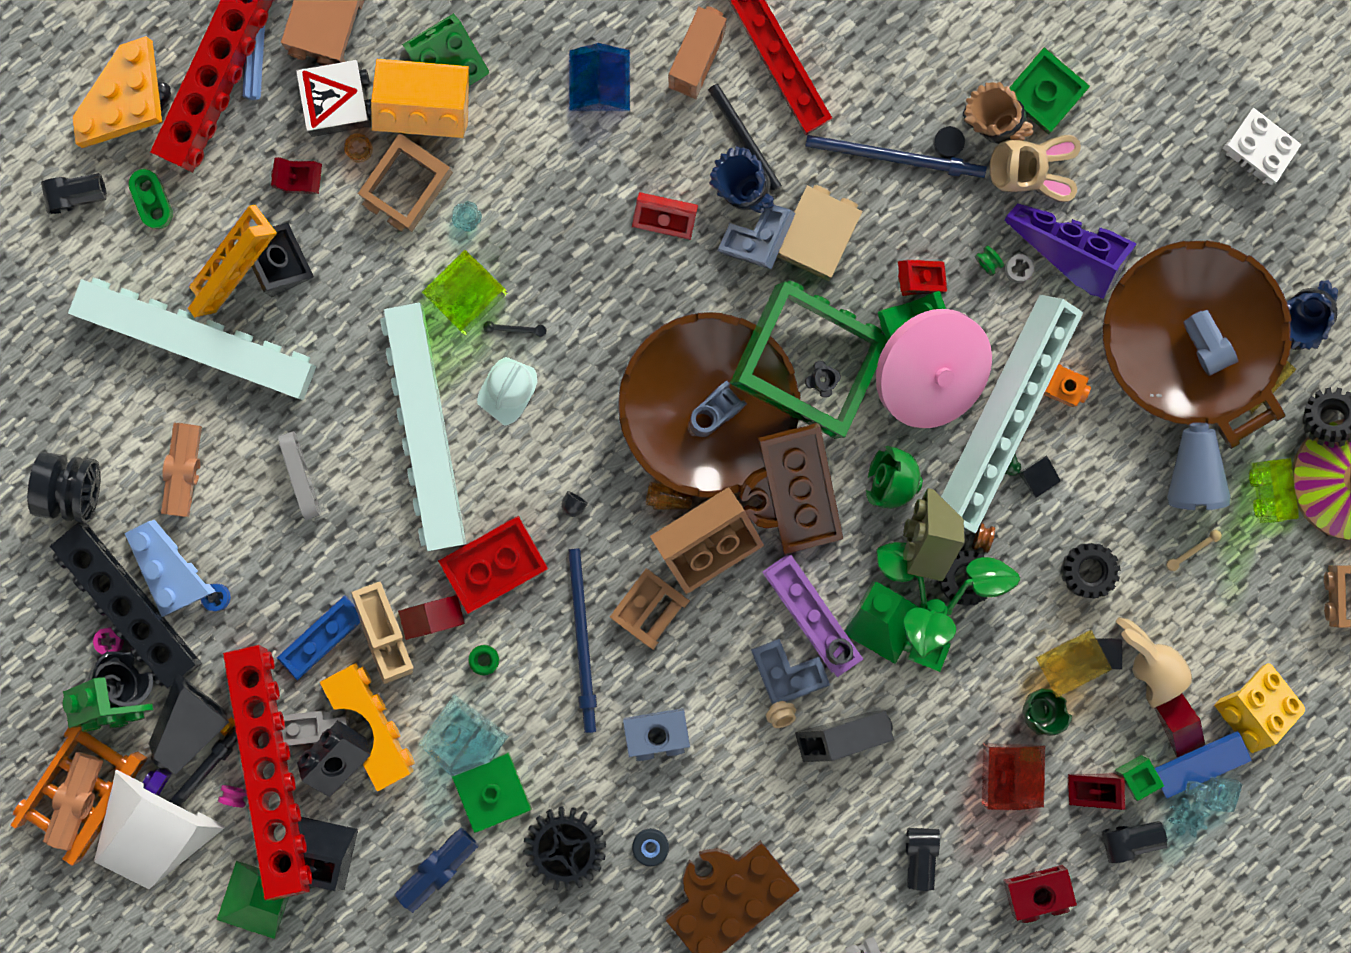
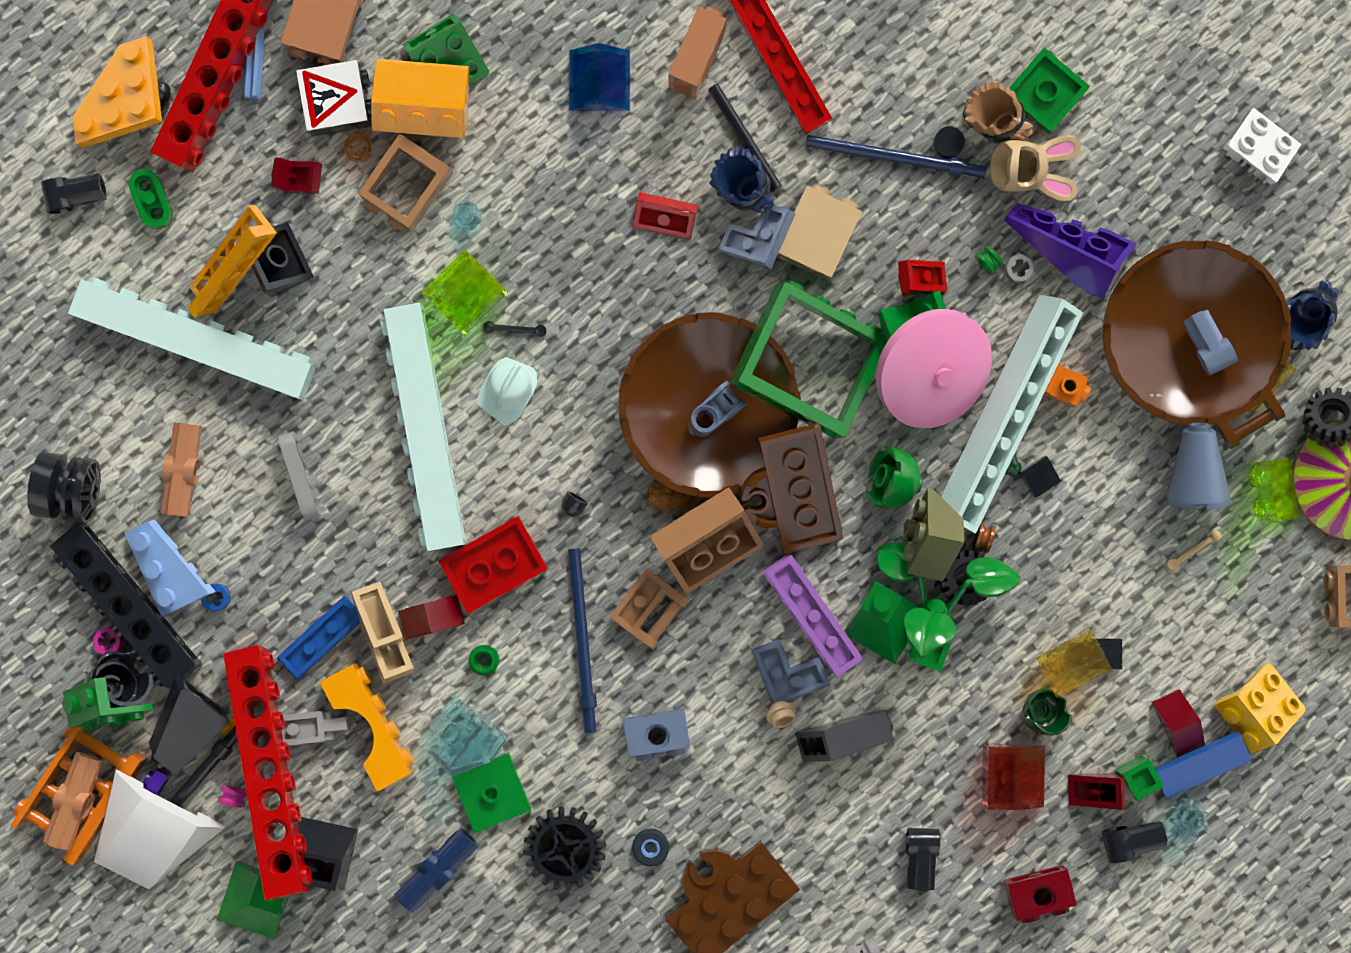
(333, 758): black brick -> none
(831, 376): black plate -> none
(844, 656): black hinge -> none
(1104, 583): black tyre -> none
(1157, 665): tan piece -> none
(1220, 794): clear light blue plate -> none

